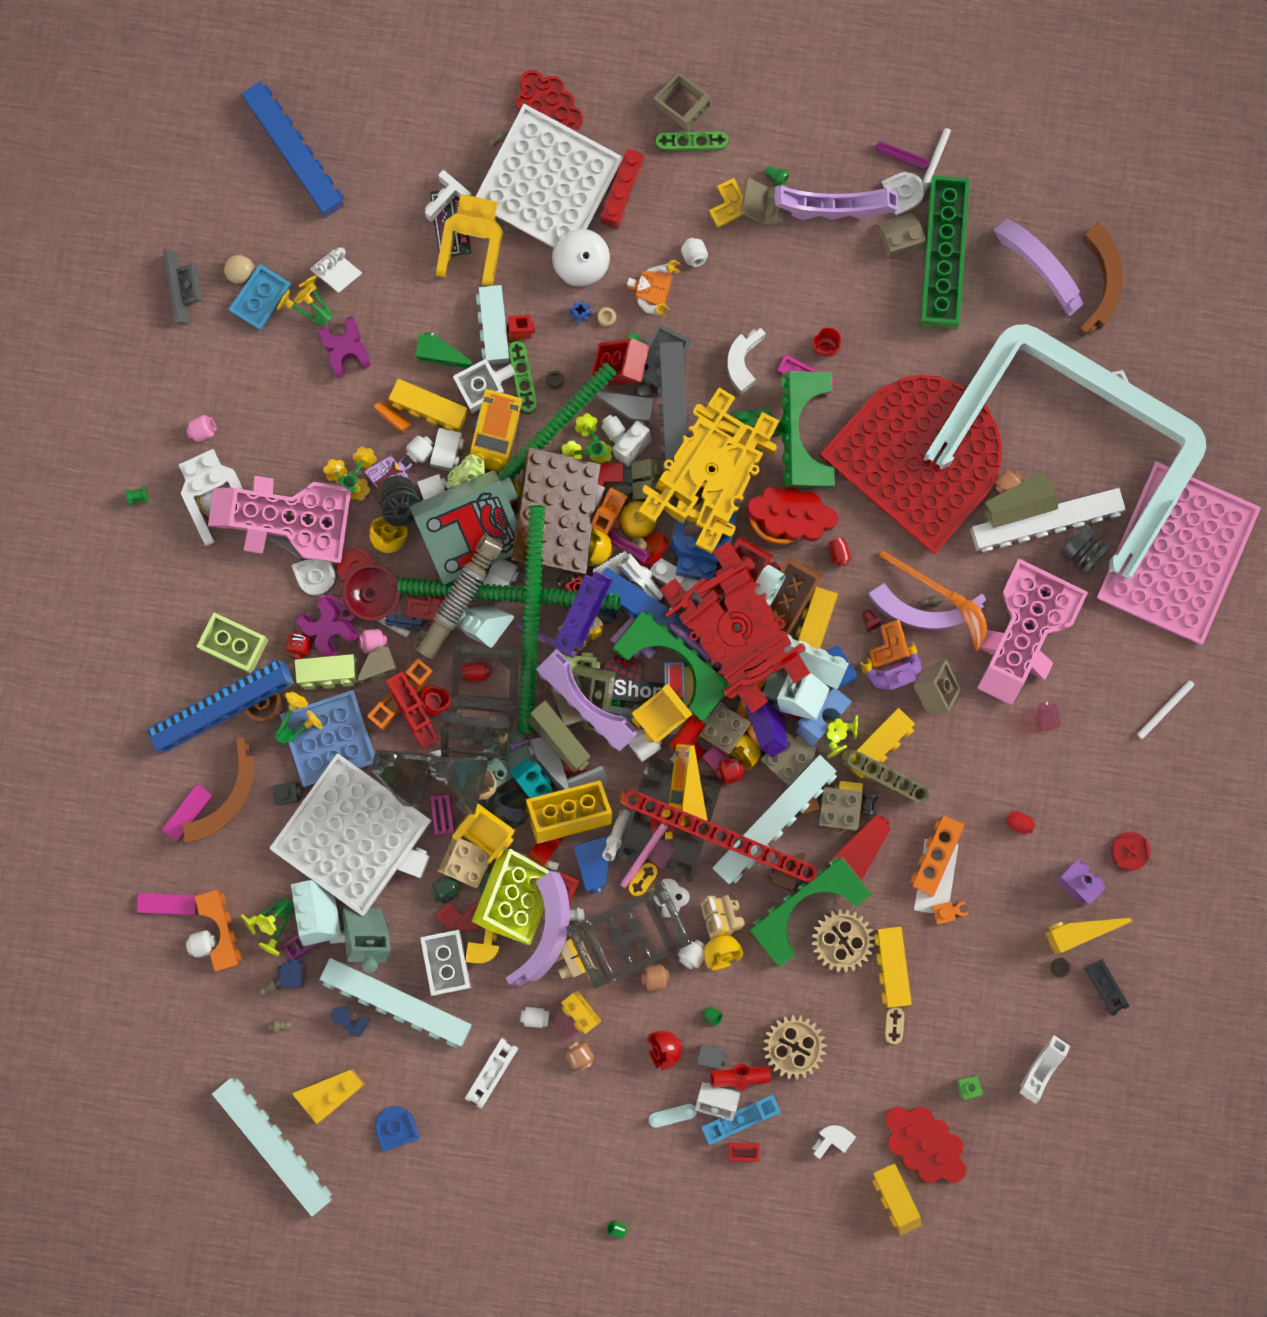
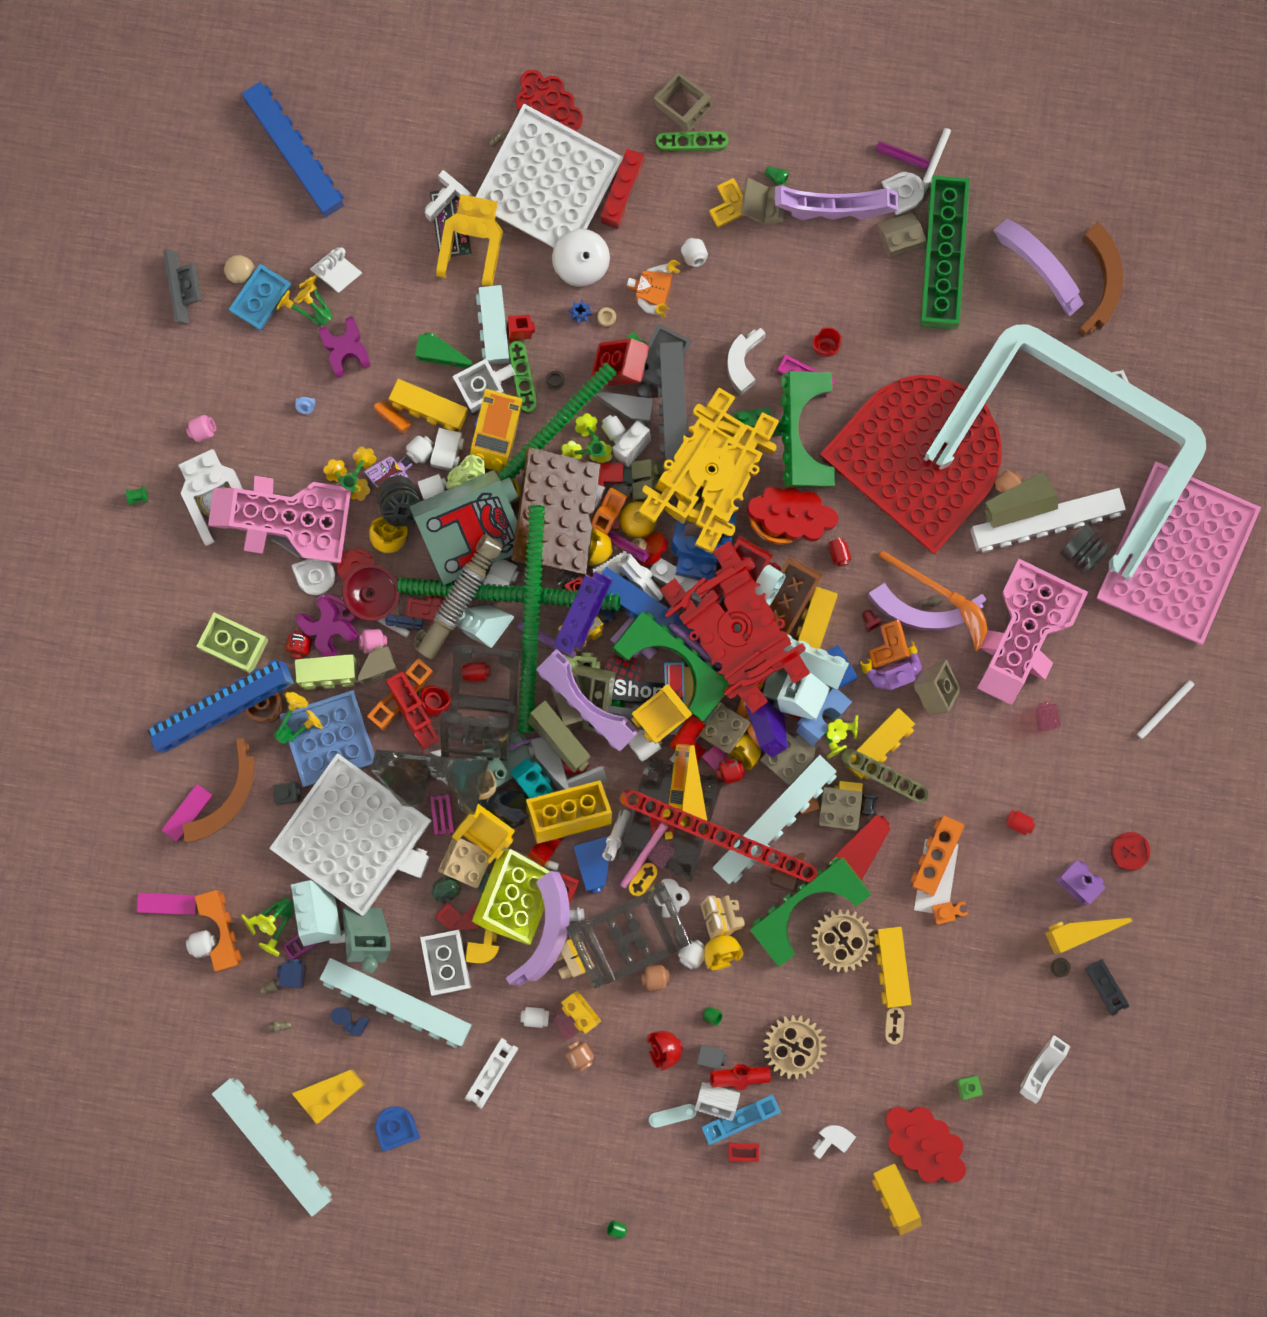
(305, 405): none -> light blue plate

